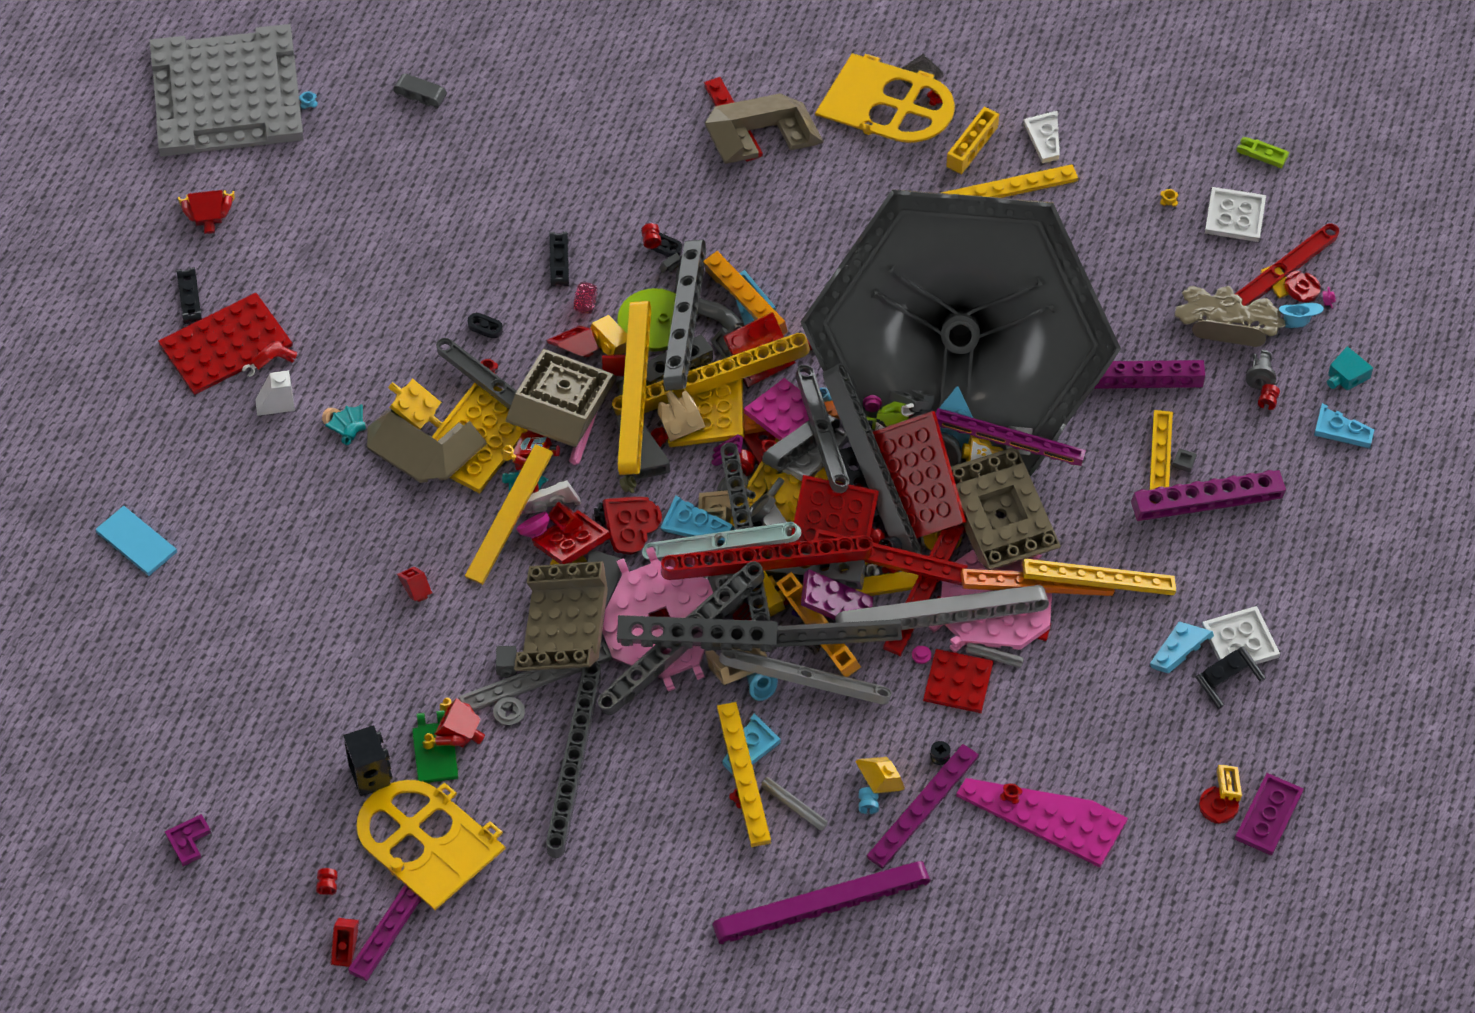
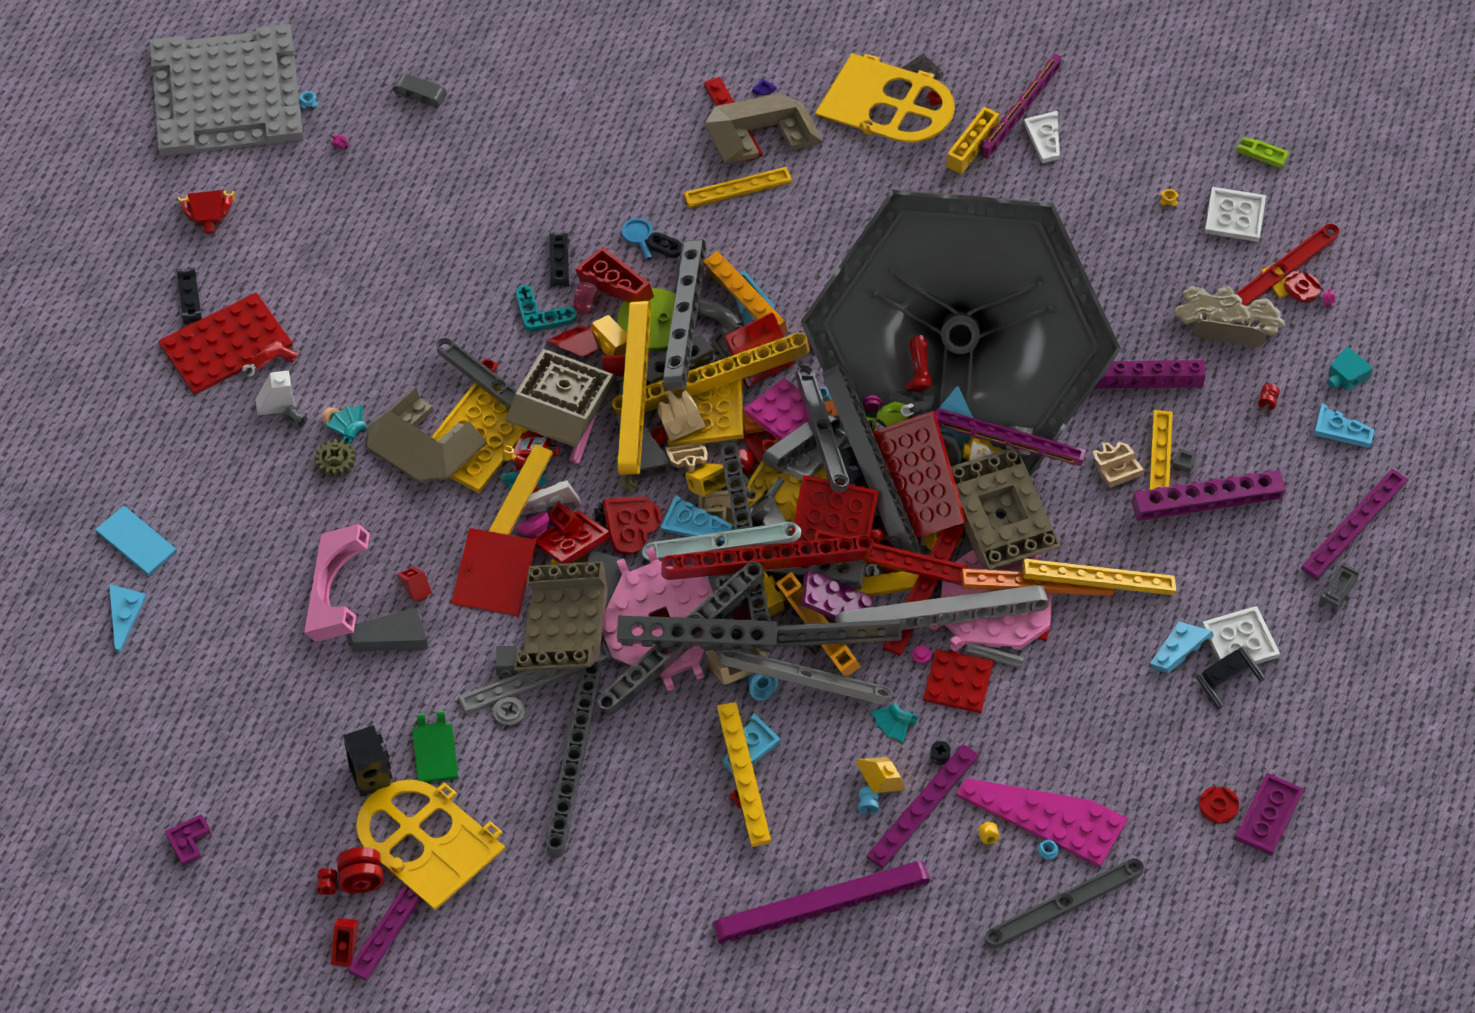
(125, 609): none -> medium azure wing
(294, 417): none -> dark grey bush
(334, 551): none -> bright pink arch
(335, 456): none -> olive gear
(339, 141): none -> dark pink plate
(359, 870): none -> red wheel
(390, 632): none -> dark grey slope
(415, 404): yellow plate -> none
(456, 727): torso -> none
(486, 325): black plate -> none
(495, 572): none -> red piece
(535, 316): none -> teal beam
(614, 277): none -> red wedge
(636, 233): none -> dark azure piece
(651, 236): red wheel -> none
(670, 263): dark grey plate -> none
(687, 455): none -> tan plate
(703, 480): none -> yellow torso
(737, 187): none -> yellow tile
(737, 440): magenta tile -> none
(764, 88): none -> dark purple tile
(794, 803): light grey axle -> none
(894, 721): none -> teal arm
(922, 379): none -> red piece
(988, 833): none -> yellow piece
(1013, 789): red plate -> none
(1021, 183): yellow plate -> none
(1024, 102): none -> magenta plate
(1048, 844): none -> medium azure plate
(1052, 909): none -> dark grey beam
(1117, 464): none -> tan plate
(1221, 781): yellow tile -> none
(1261, 371): dark grey piece -> none
(1299, 314): medium azure piece -> none
(1339, 587): none -> dark grey window
(1354, 524): none -> magenta plate

